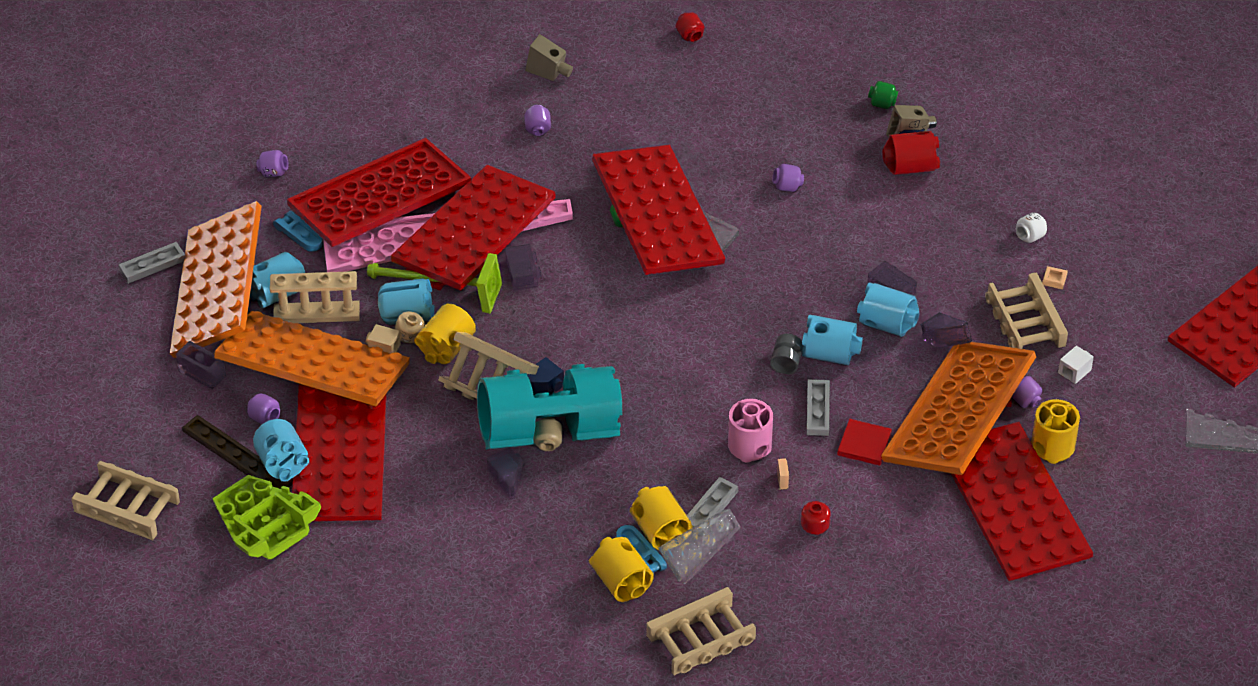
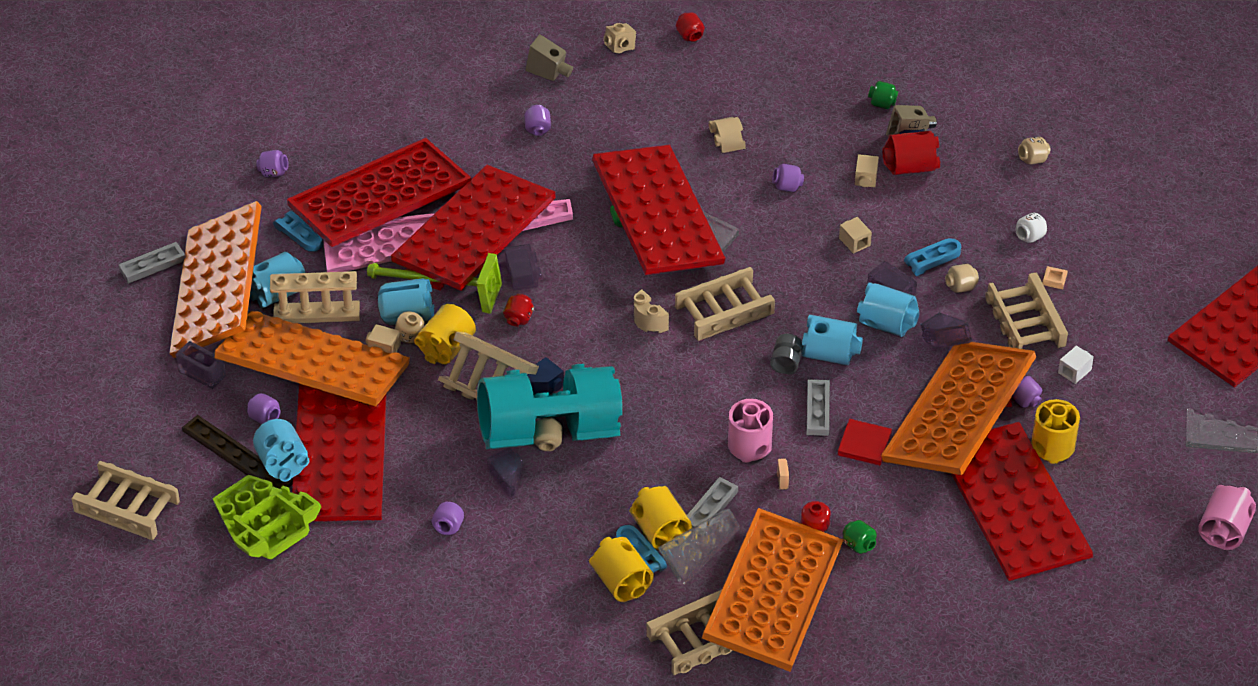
(447, 518): none -> medium lavender head
(518, 310): none -> red head
(620, 37): none -> tan brick
(649, 316): none -> tan cylinder
(727, 134): none -> tan cylinder
(728, 319): none -> tan fence
(773, 589): none -> orange plate
(855, 235): none -> tan brick
(859, 536): none -> green head
(866, 170): none -> tan brick
(933, 255): none -> dark azure plate
(962, 278): none -> tan head
(1034, 150): none -> tan head
(1227, 517): none -> bright pink cylinder

